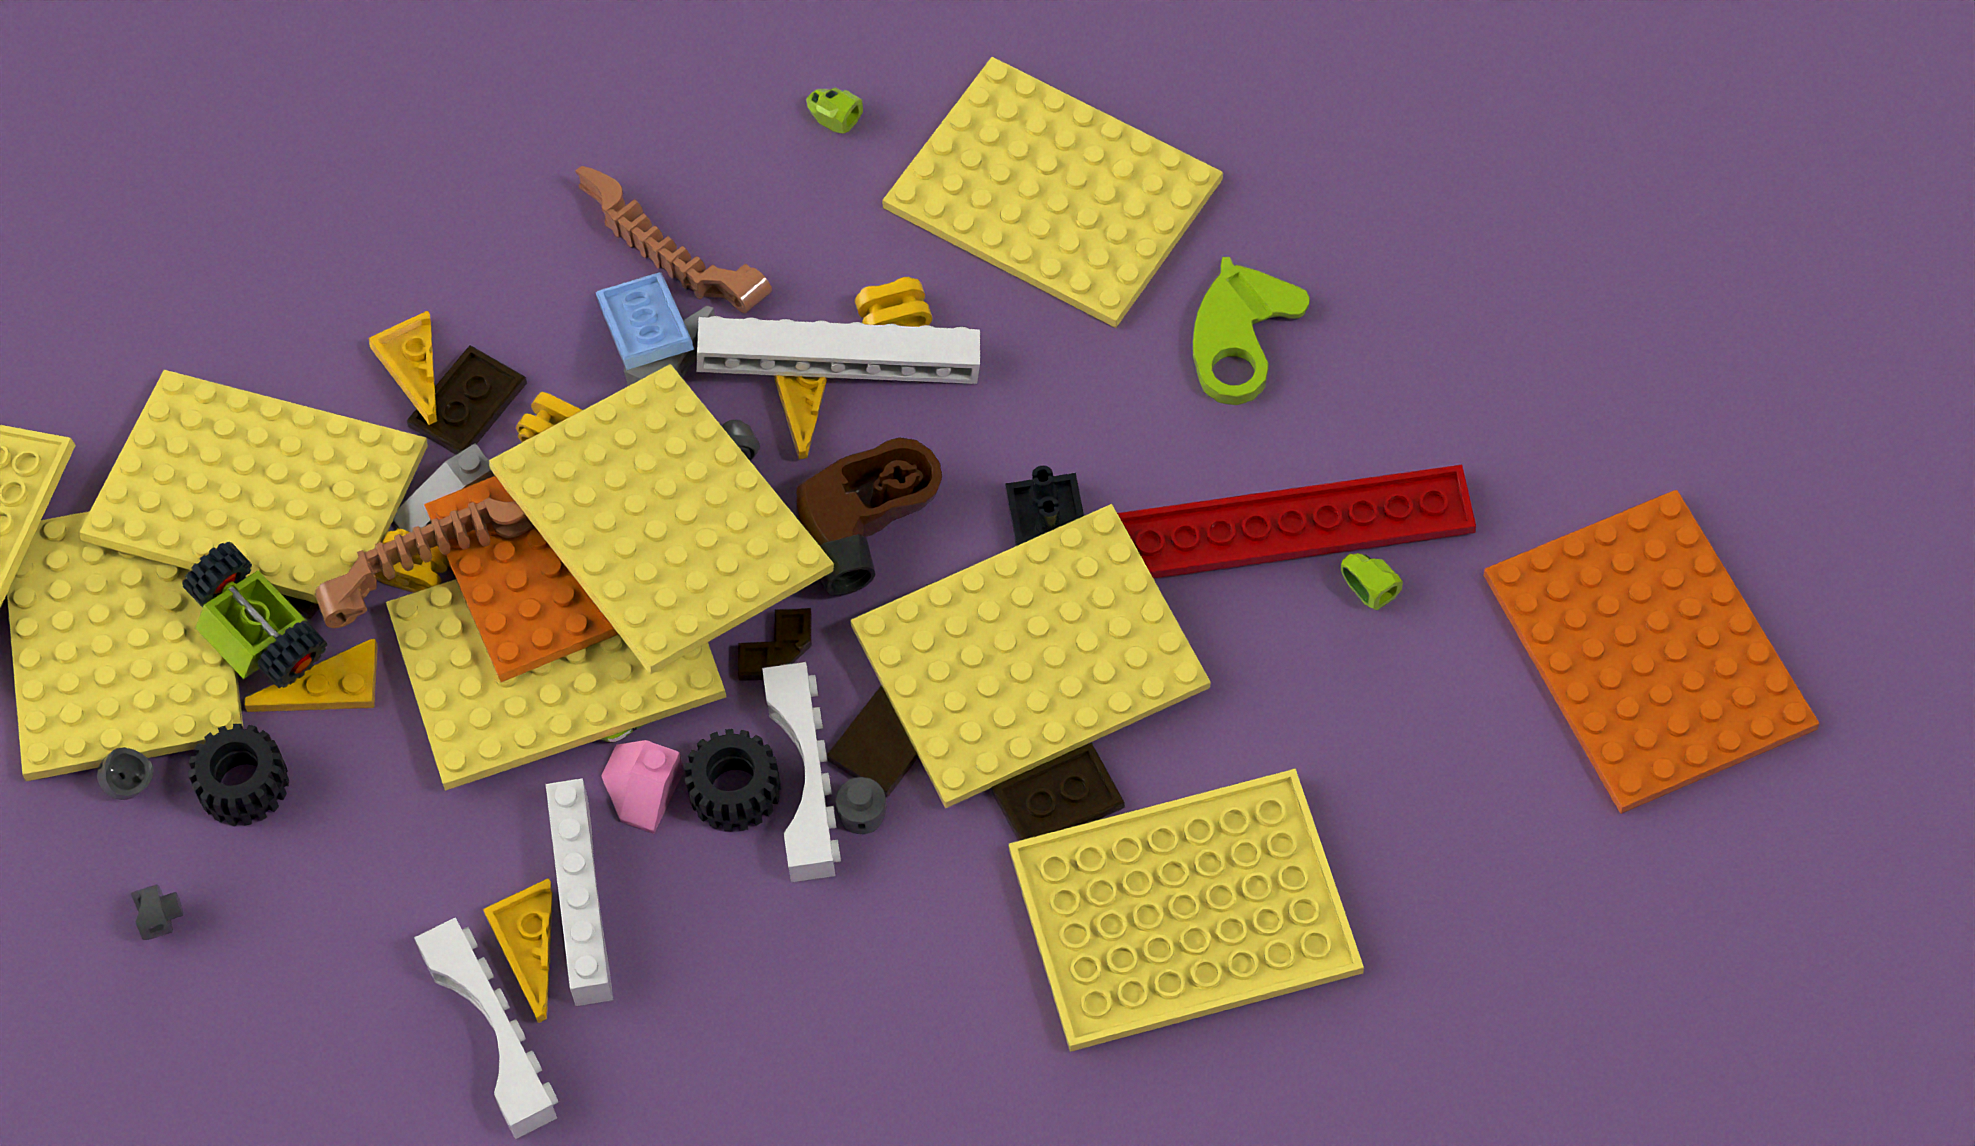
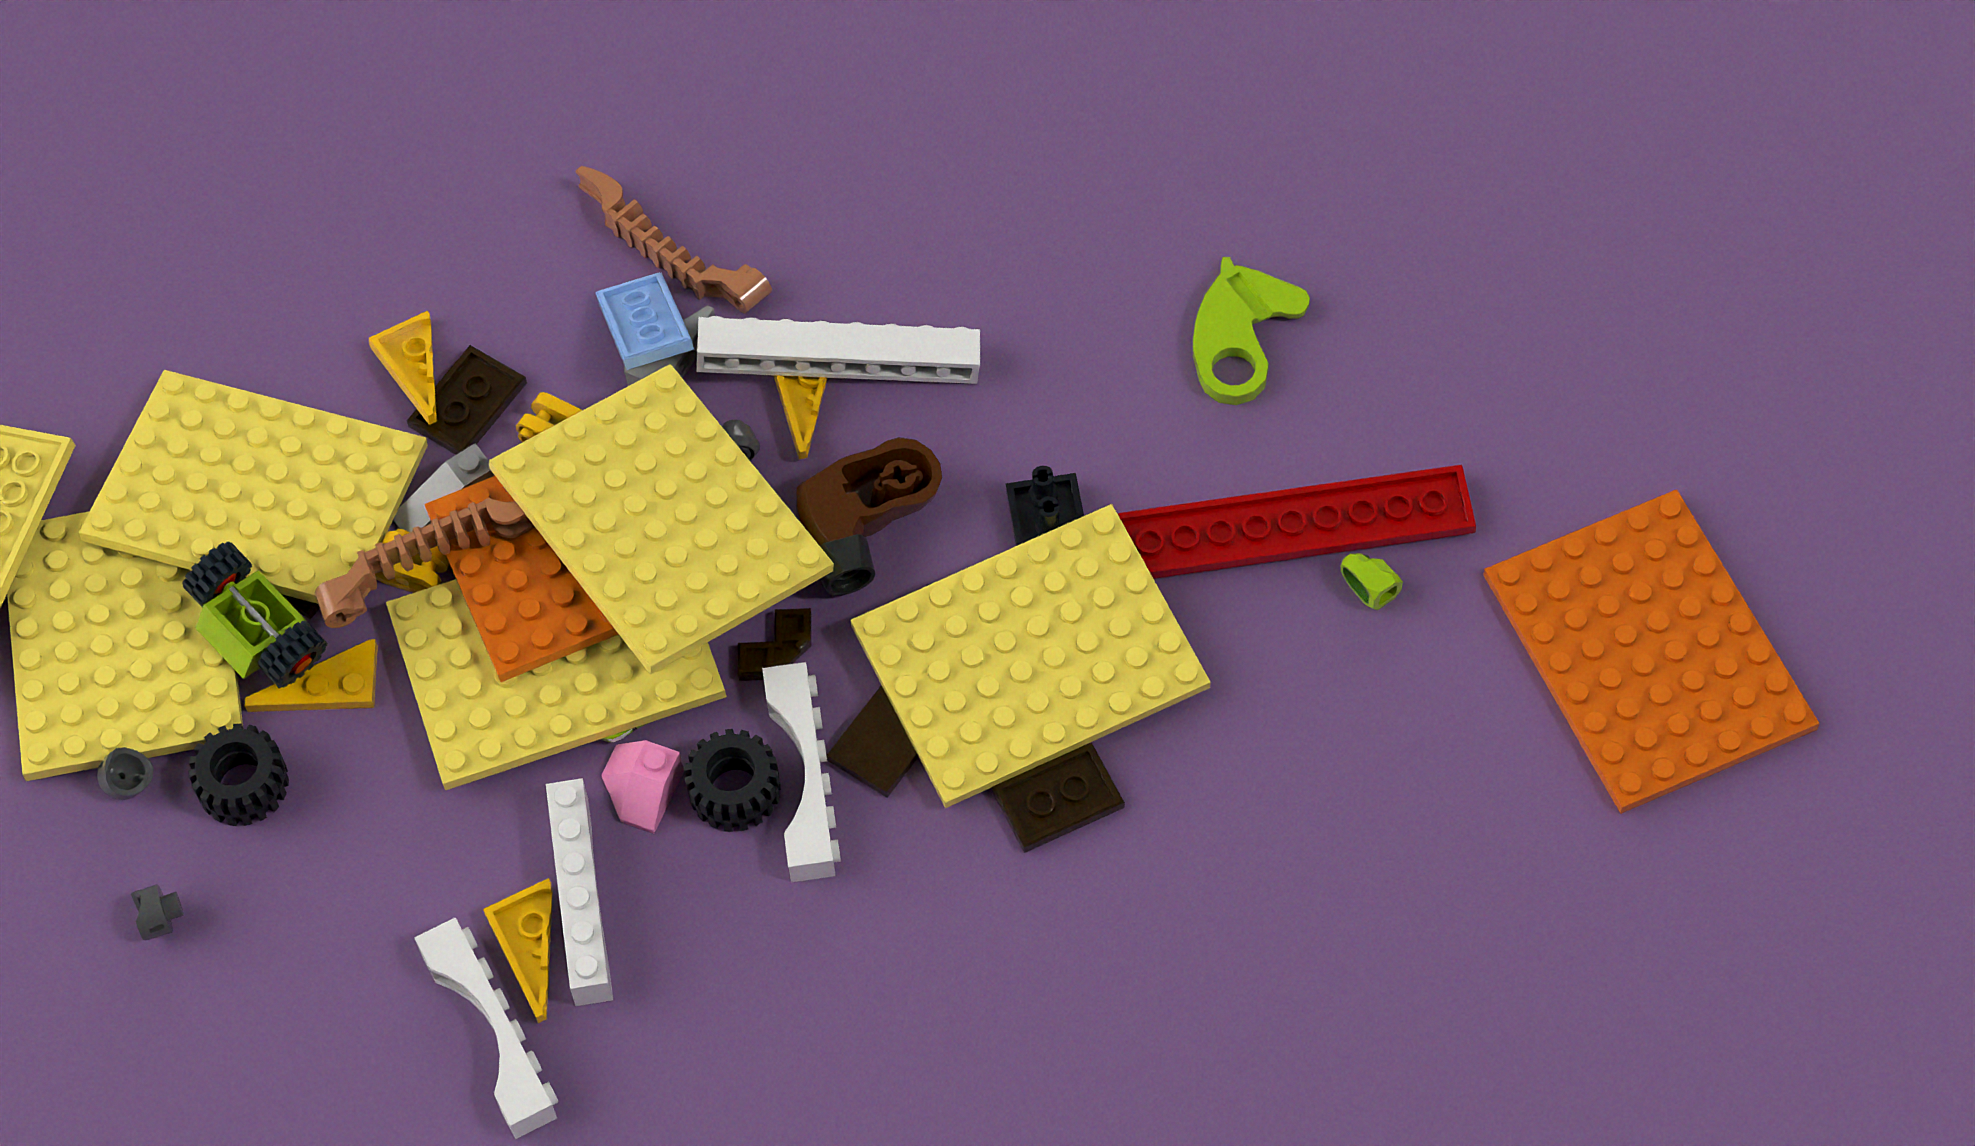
(835, 108): lime rock -> none
(861, 805): dark grey piece -> none
(894, 303): yellow brick -> none
(1053, 191): light yellow plate -> none
(1184, 909): light yellow plate -> none

